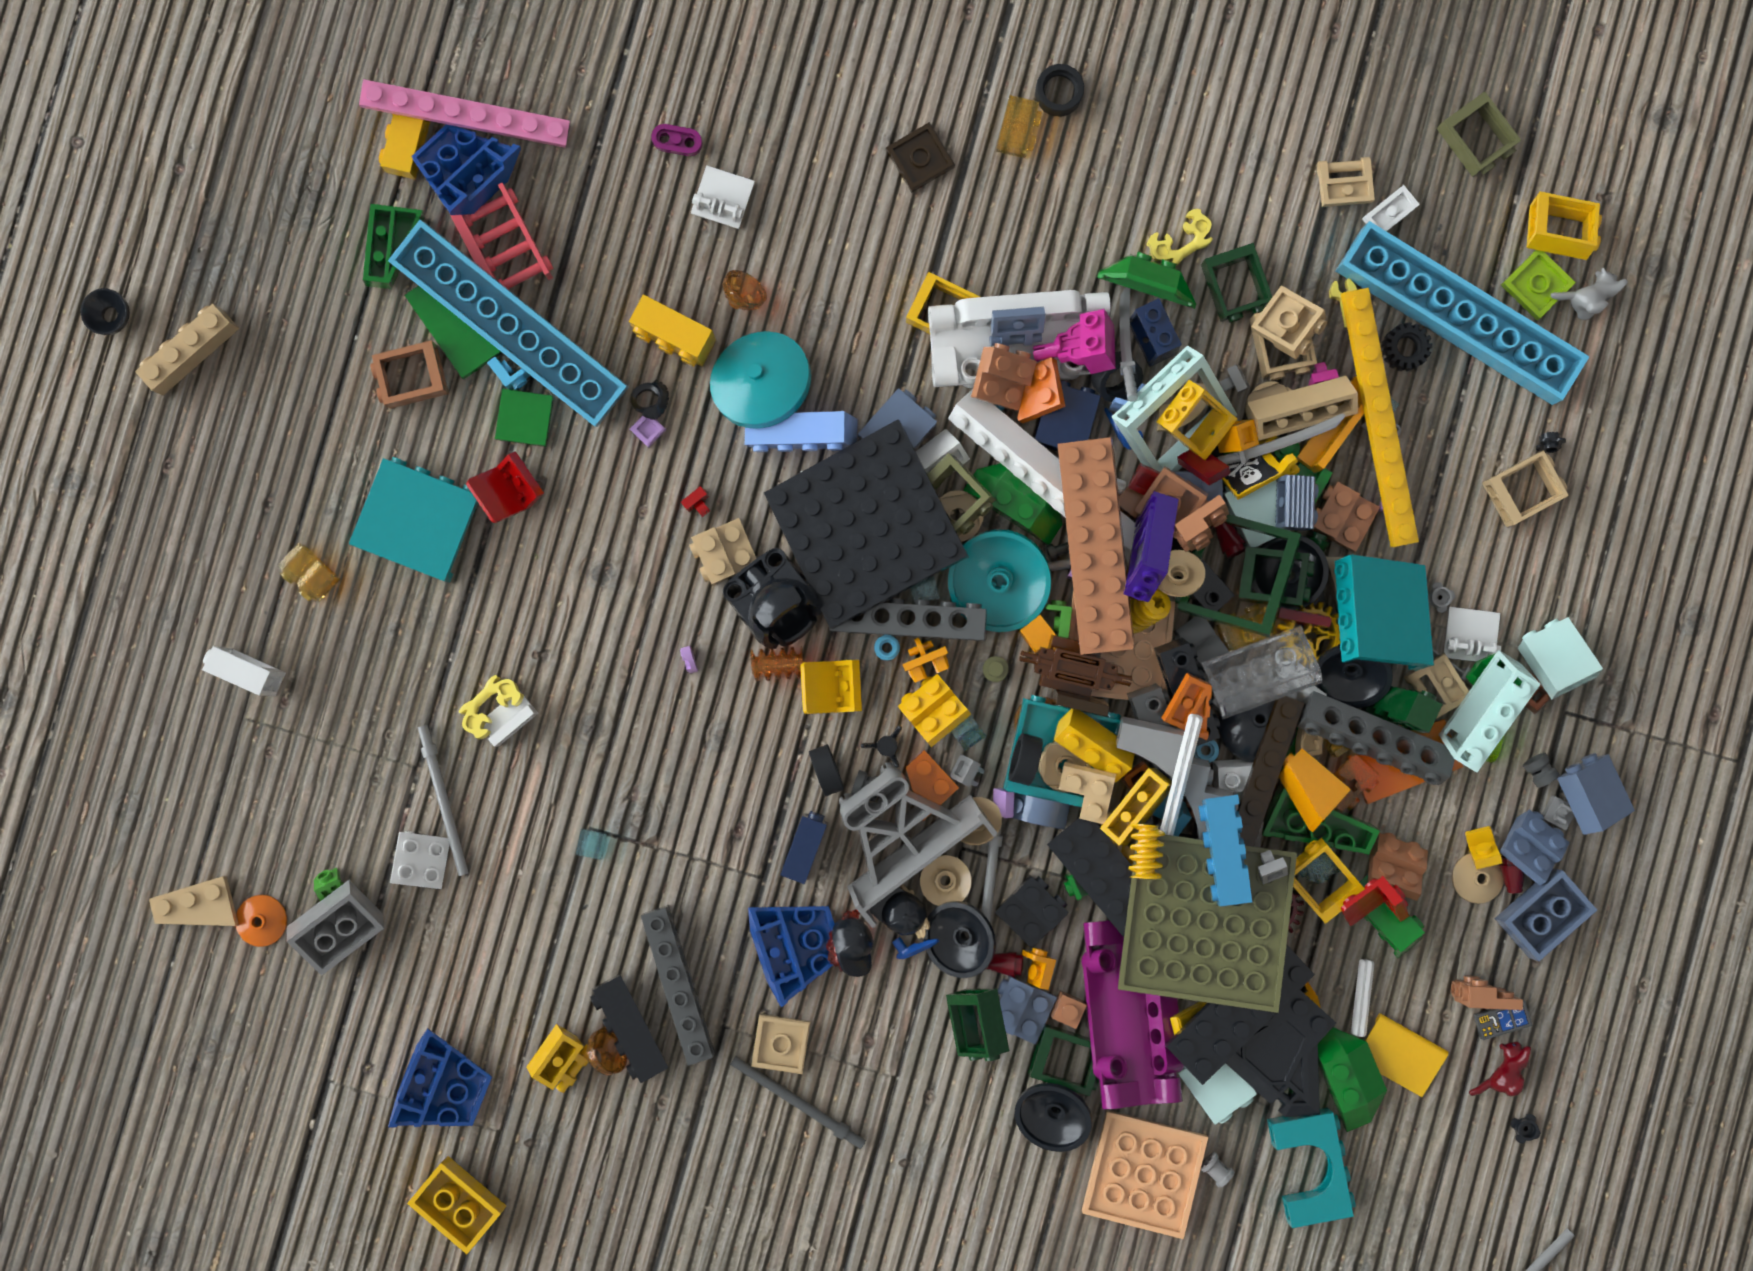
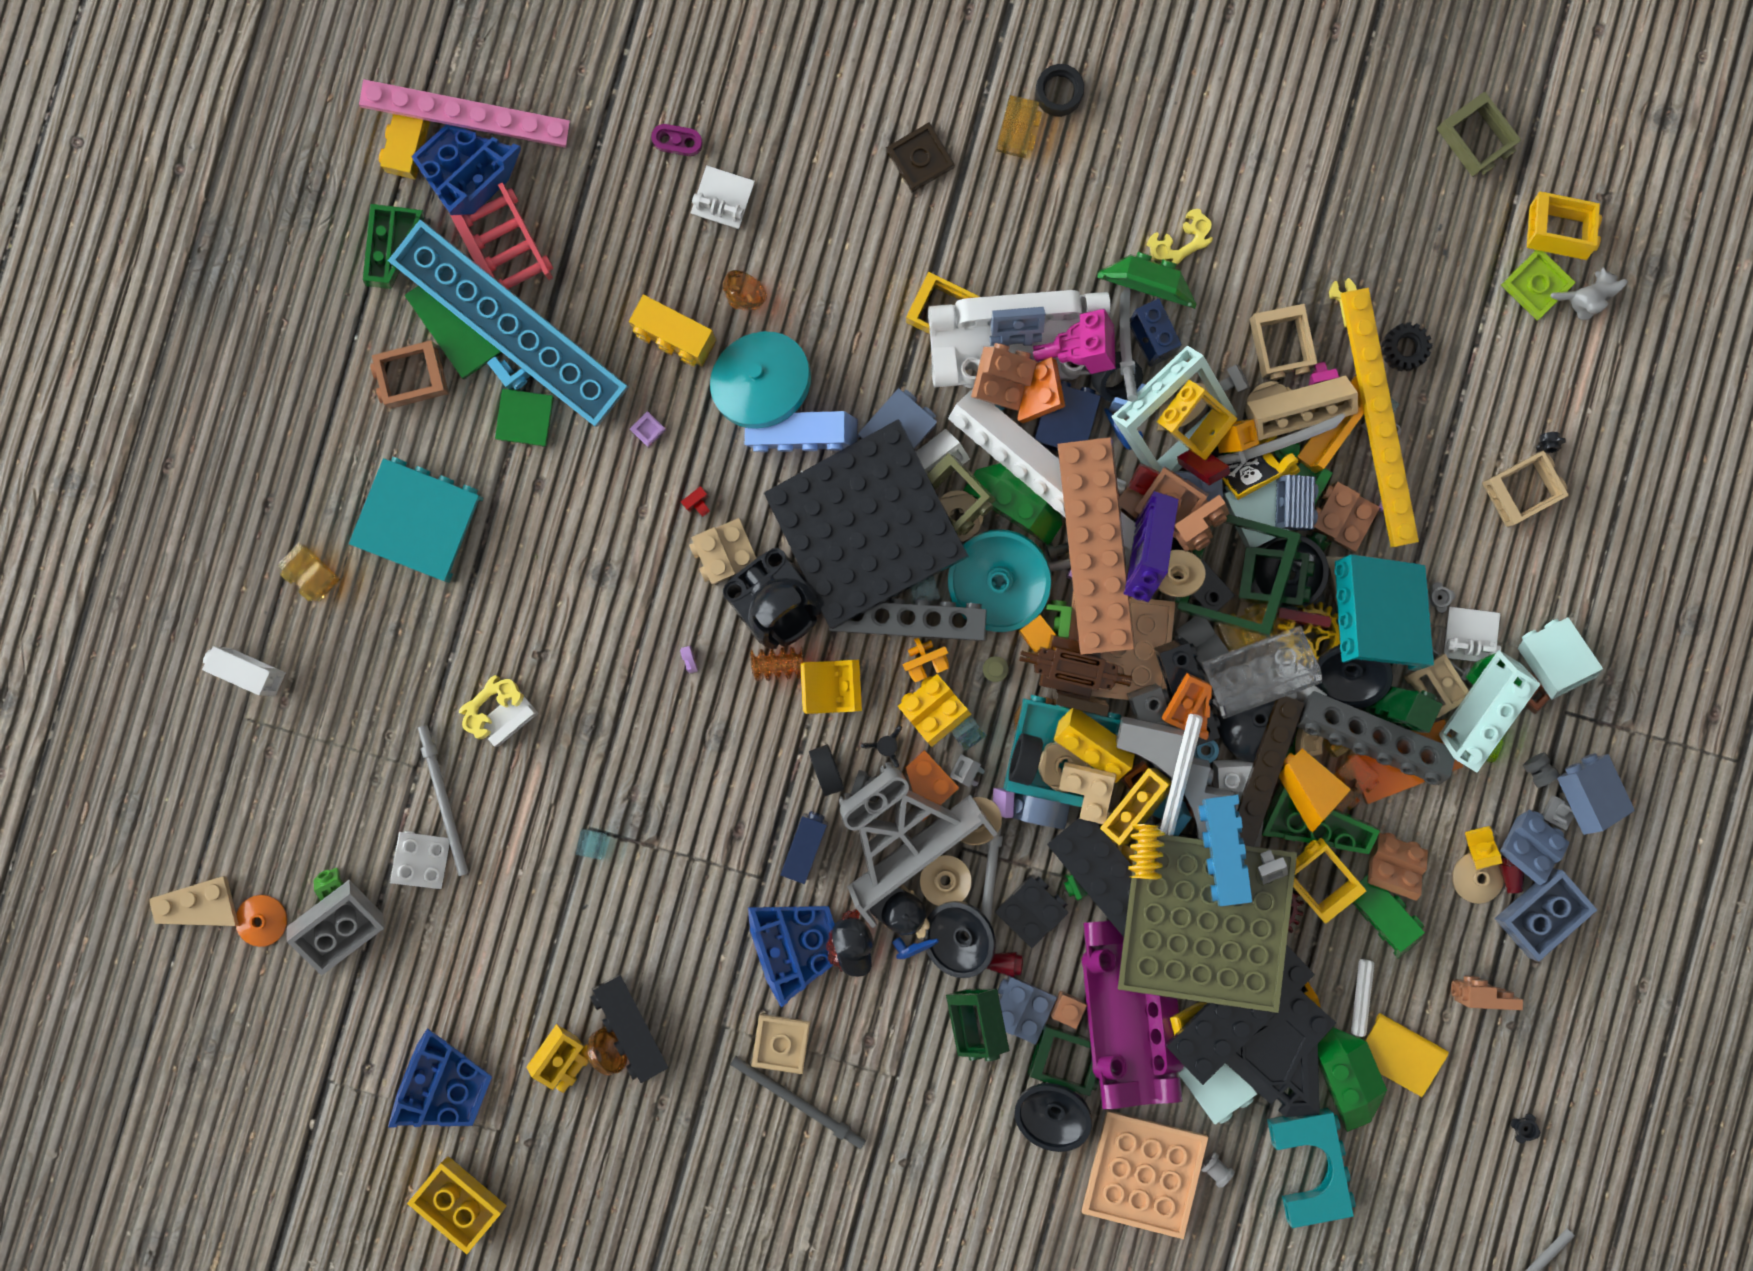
(95, 306): black piece -> none
(187, 349): tan brick -> none
(505, 489): red bracket -> none
(654, 411): black piece -> none
(678, 985): dark grey brick -> none
(887, 639): medium azure plate -> none
(1041, 969): light orange bracket -> none
(1148, 613): yellow piece -> none
(1229, 258): dark green window -> none
(1230, 540): dark red cone -> none
(1290, 322): tan plate -> none
(1320, 869): clear light blue brick -> none
(1347, 189): tan plate -> none
(1373, 895): red bracket -> none
(1392, 209): white plate -> none
(1462, 314): medium azure brick -> none
(1500, 1021): tile -> none
(1508, 1075): dark red animal -> none

